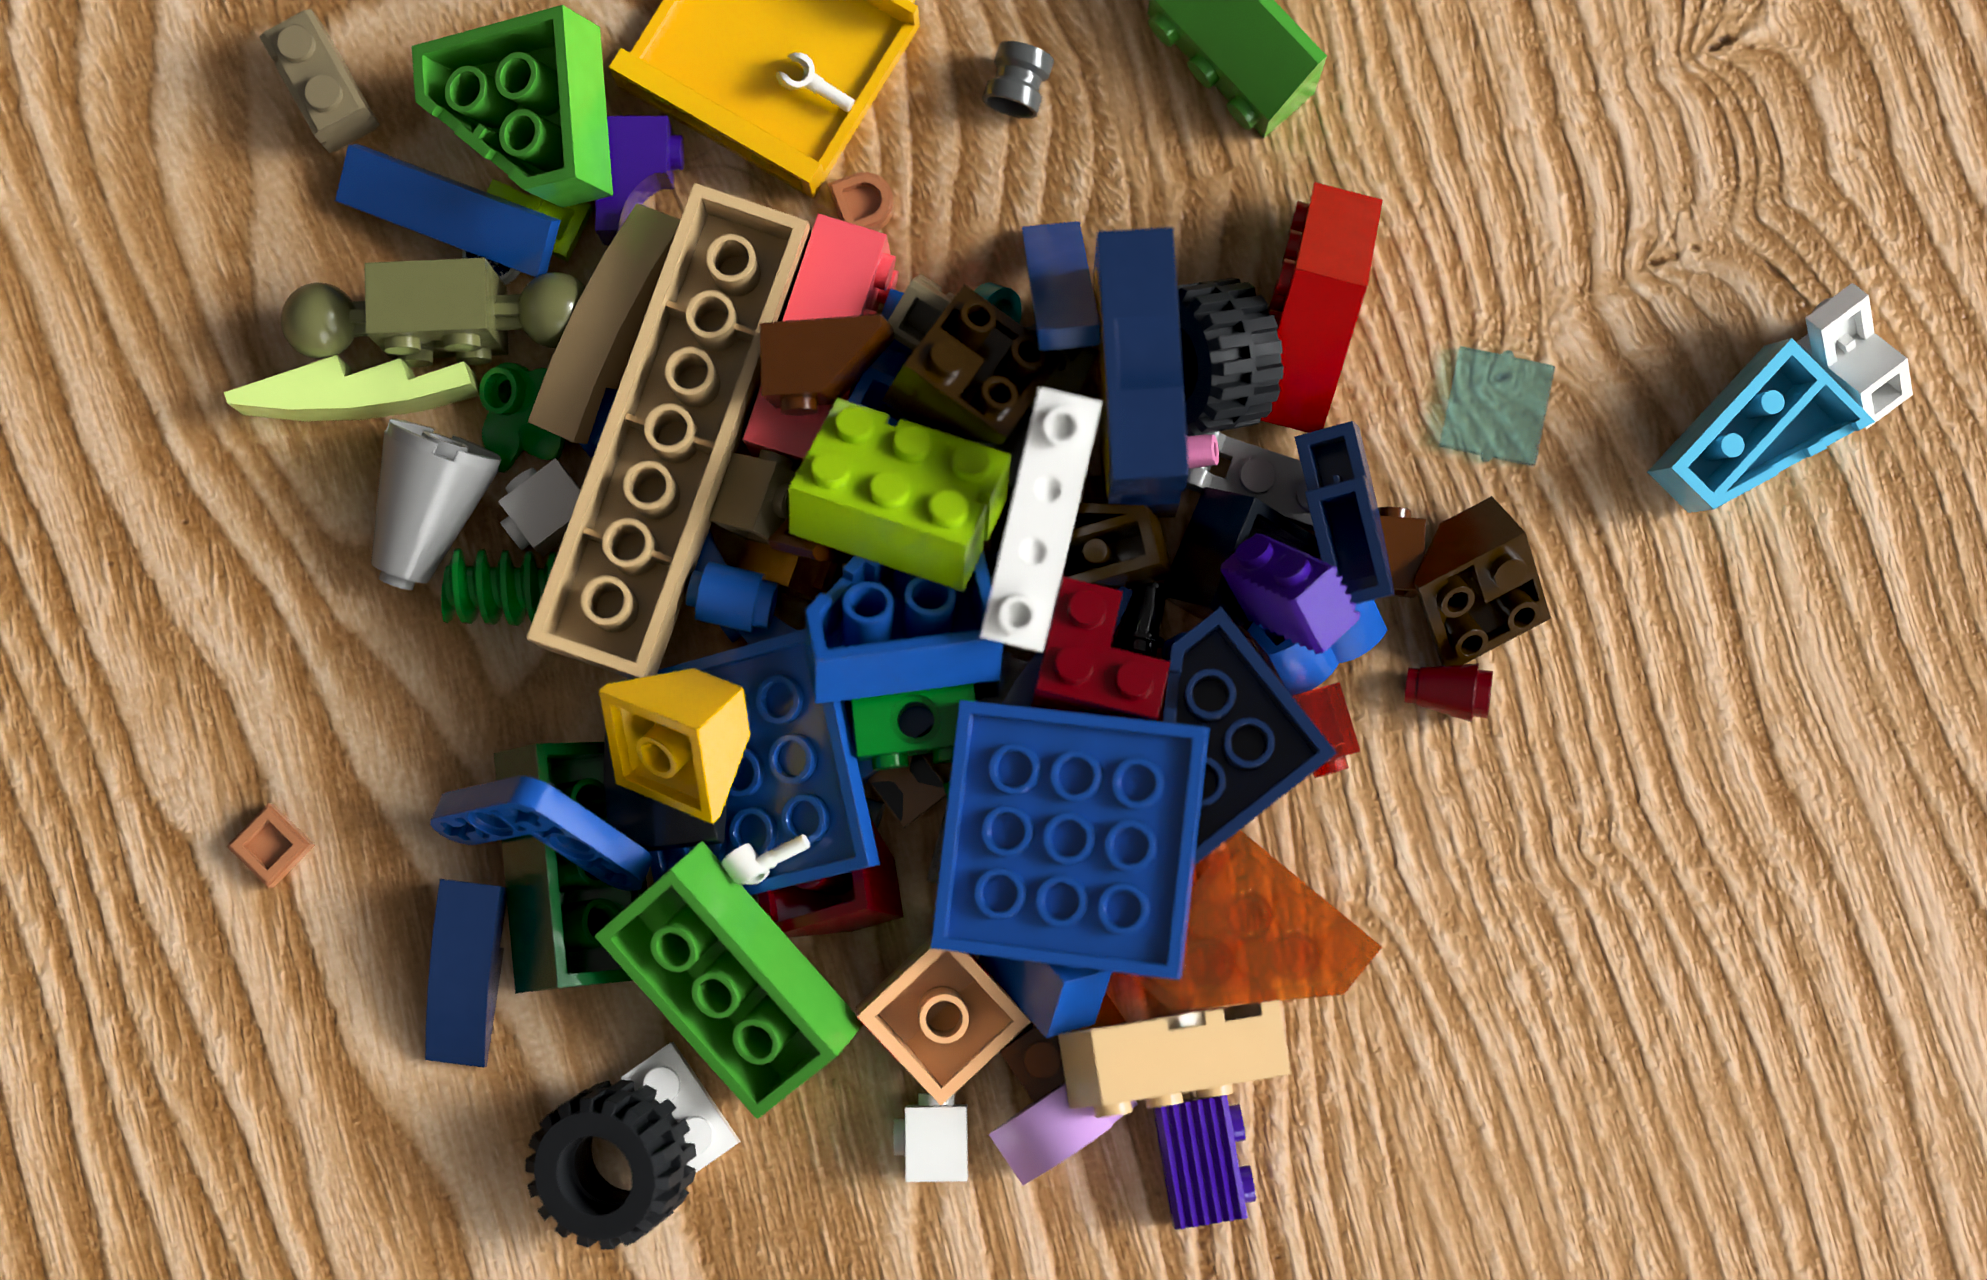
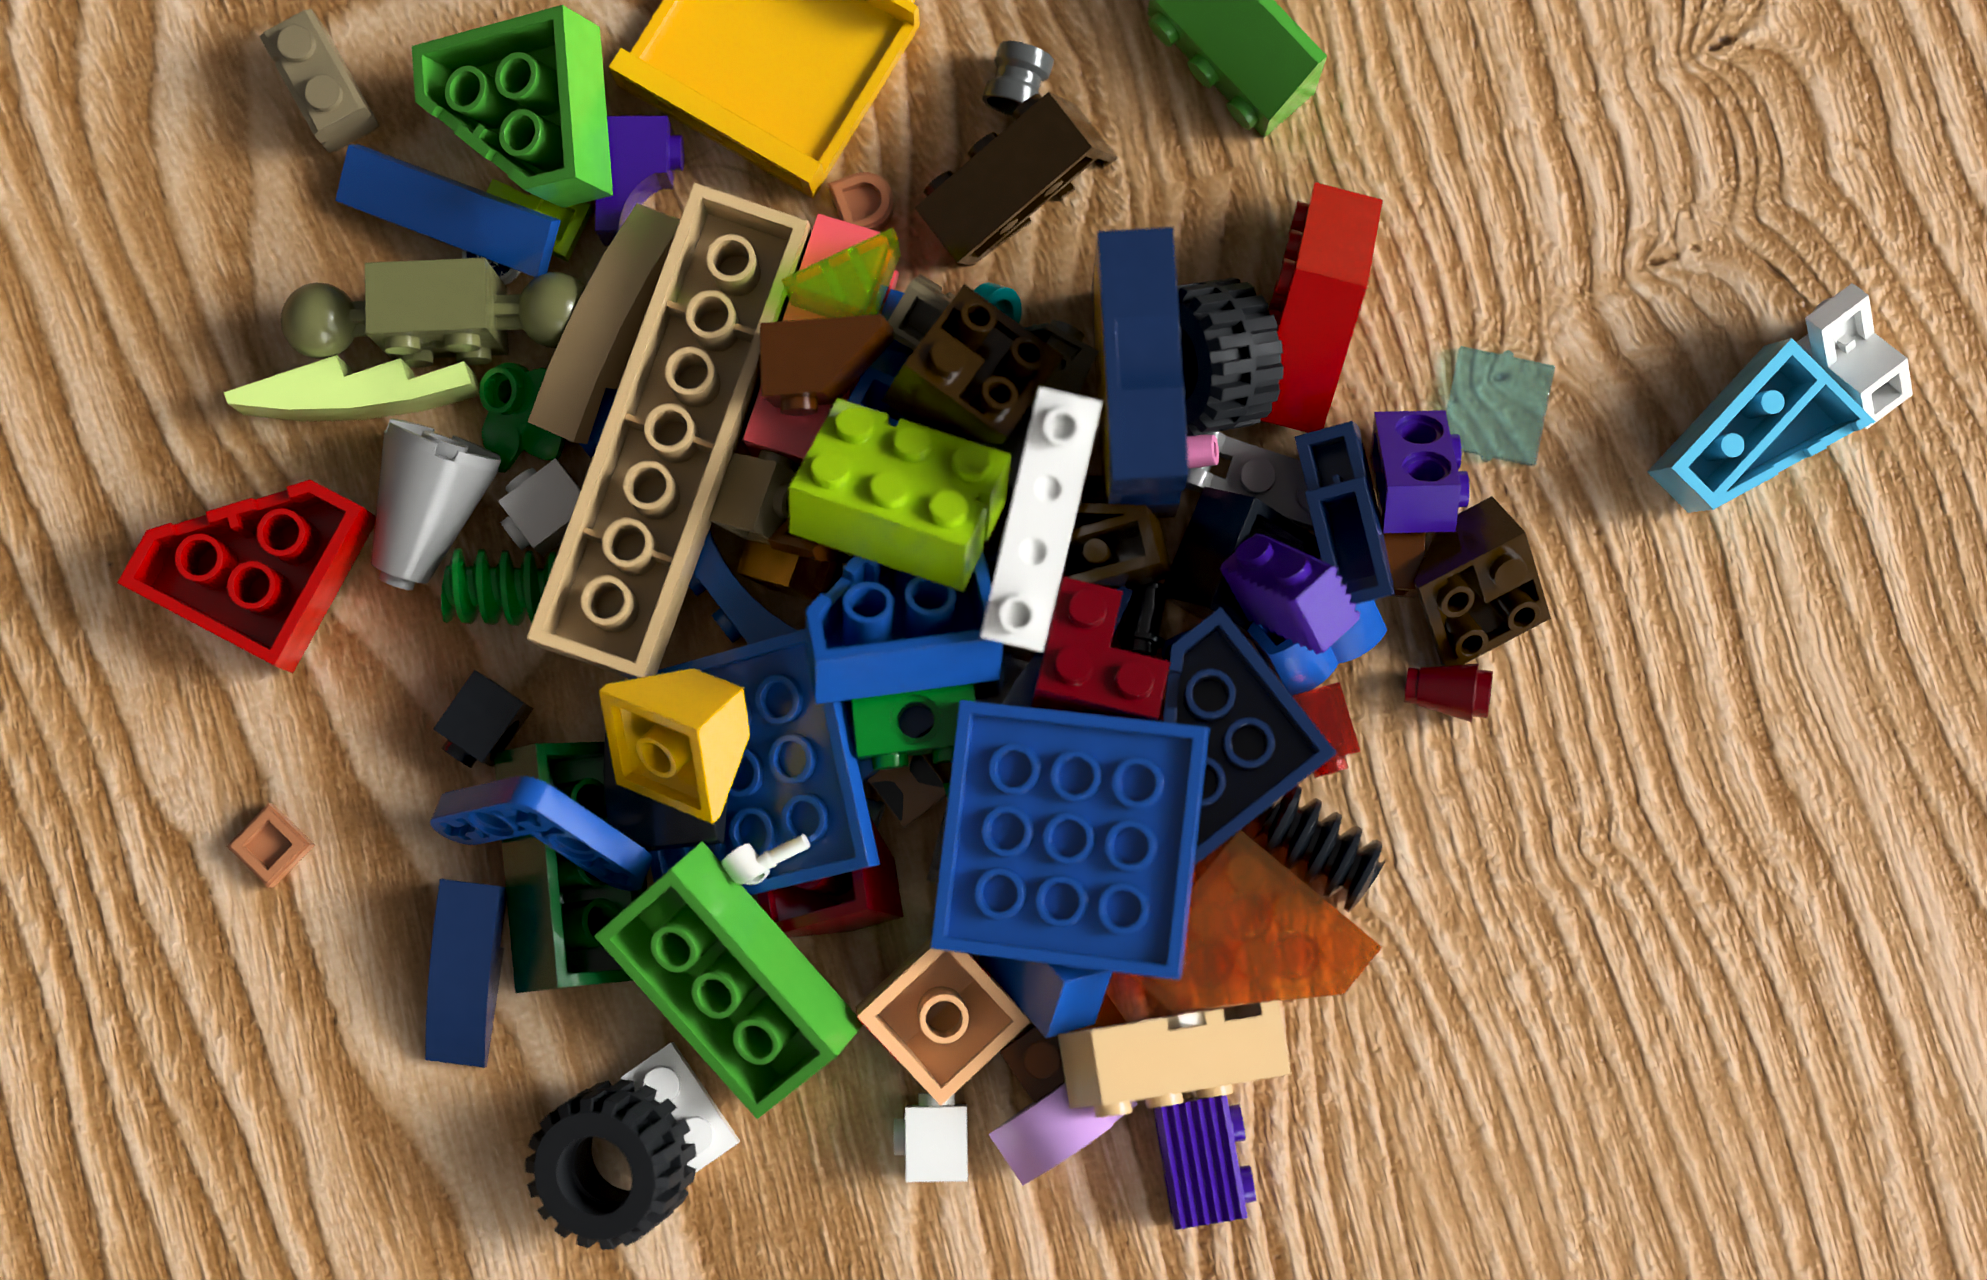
(255, 567): none -> red brick
(481, 721): none -> black brick
(732, 597): blue brick -> none
(814, 83): white hand -> none
(848, 281): none -> clear neon green slope
(1012, 177): none -> dark brown wedge
(1060, 286): blue tile -> none
(1322, 847): none -> black piece
(1417, 472): none -> dark purple brick

